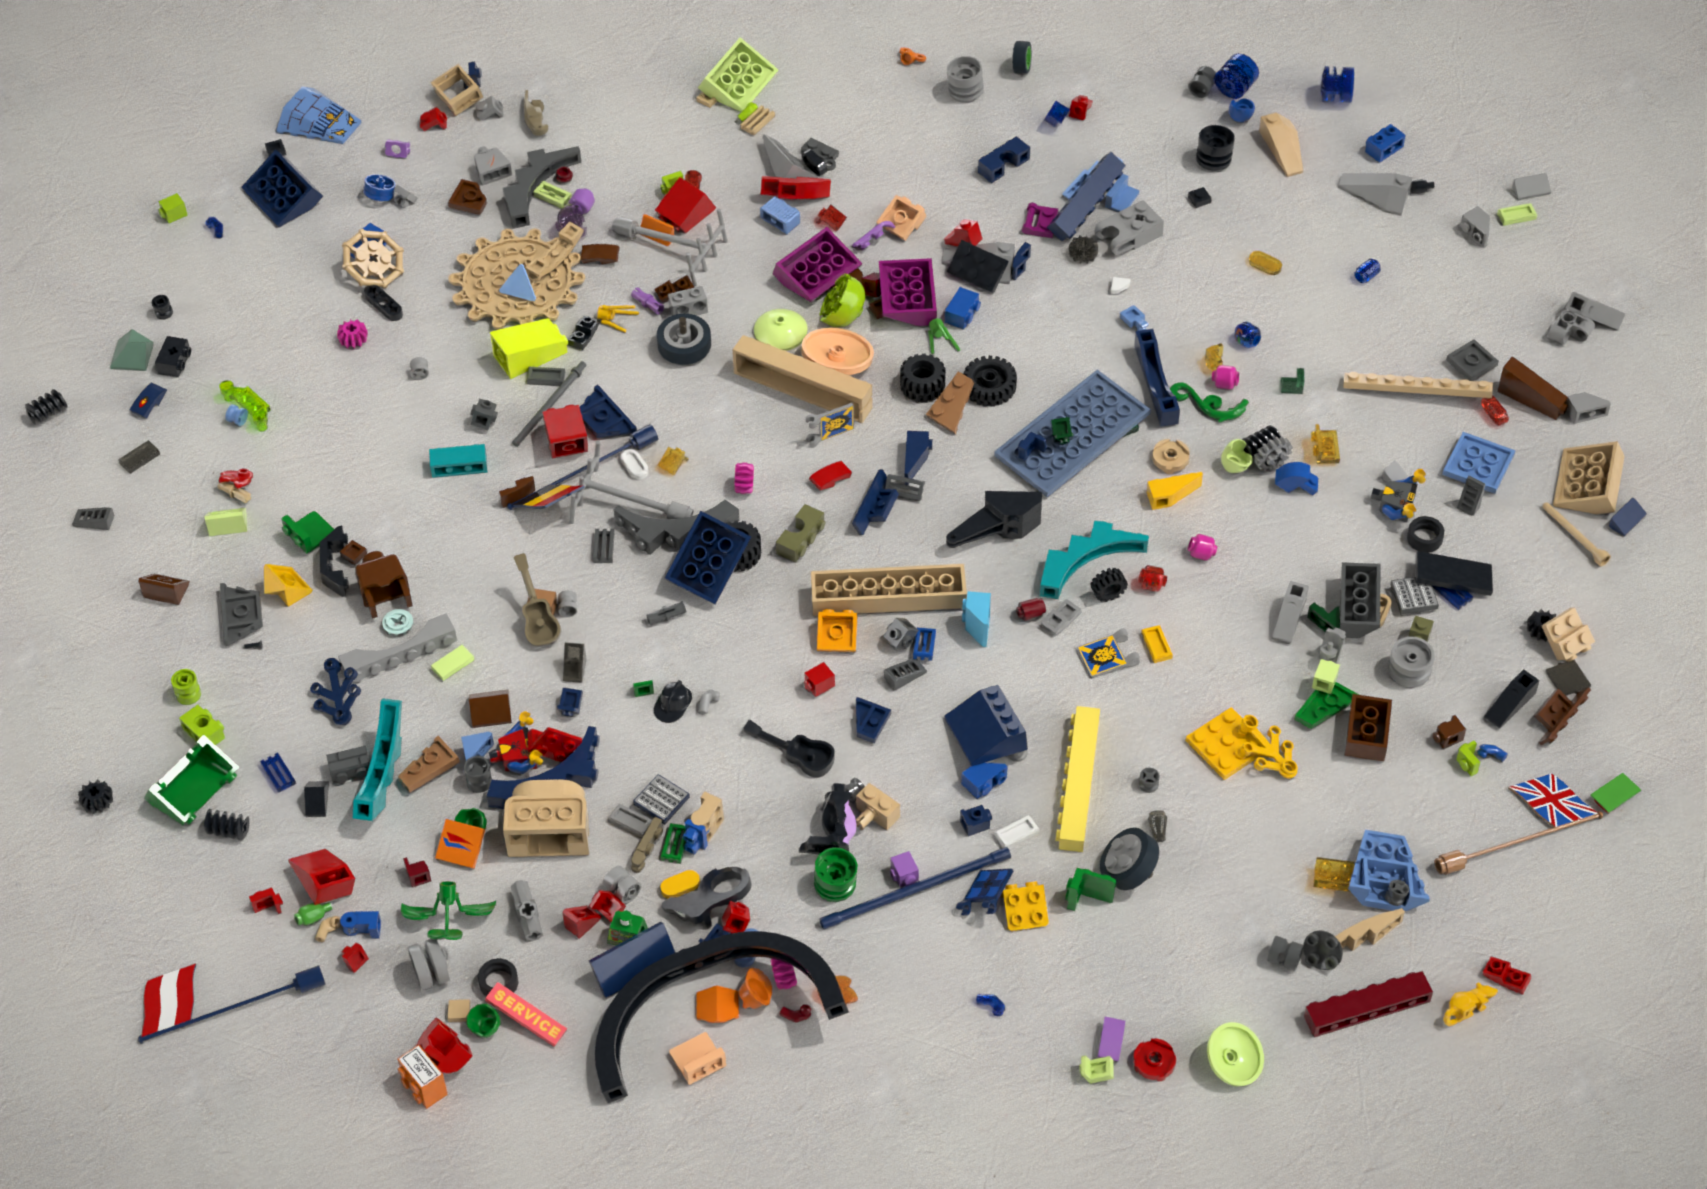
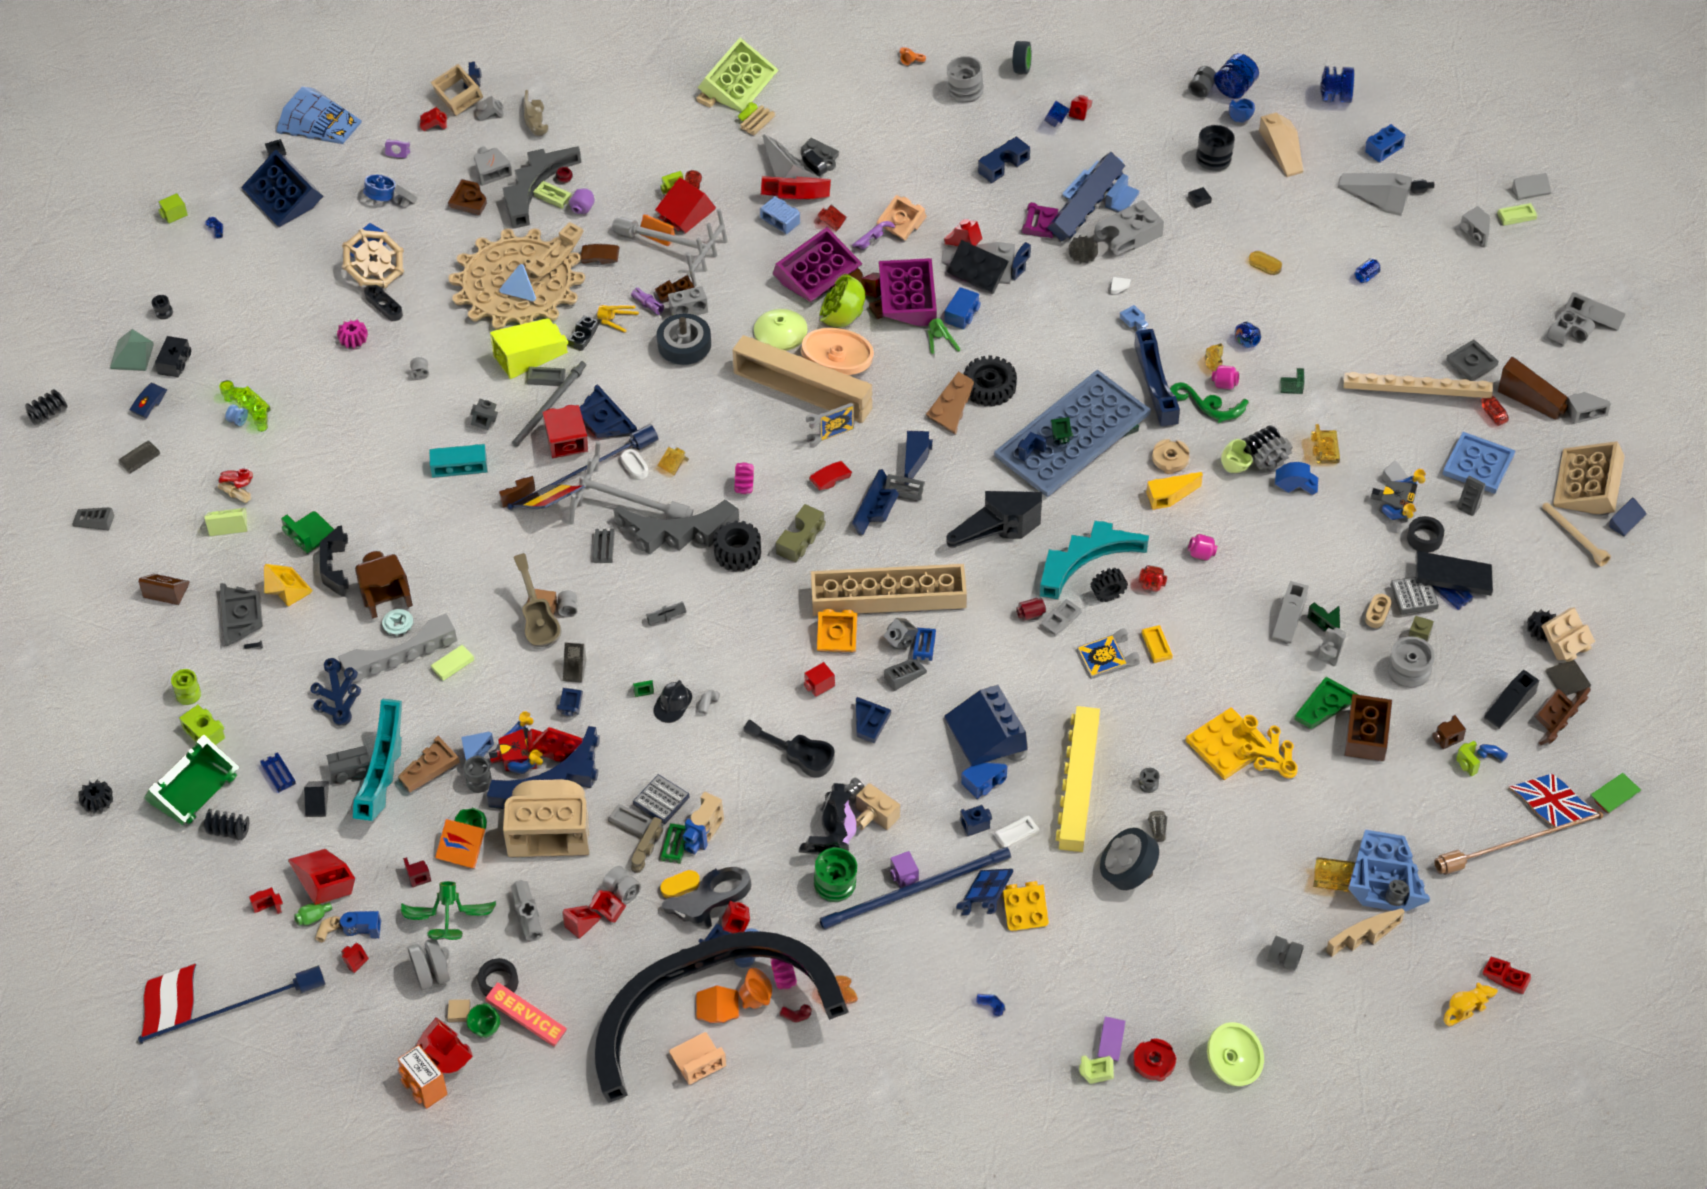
(353, 552): reddish brown plate -> none
(490, 708): reddish brown slope -> none
(572, 214): clear purple cylinder -> none
(624, 927): green torso -> none
(630, 957): dark blue tile -> none
(707, 557): dark blue slope -> none
(922, 388): black tyre -> none
(977, 615): medium azure slope -> none
(1090, 885): green bracket -> none
(1322, 950): dark grey dish -> none
(1325, 676): yellowish green brick -> none
(1360, 598): dark grey slope -> none
(1368, 1003): dark red brick -> none

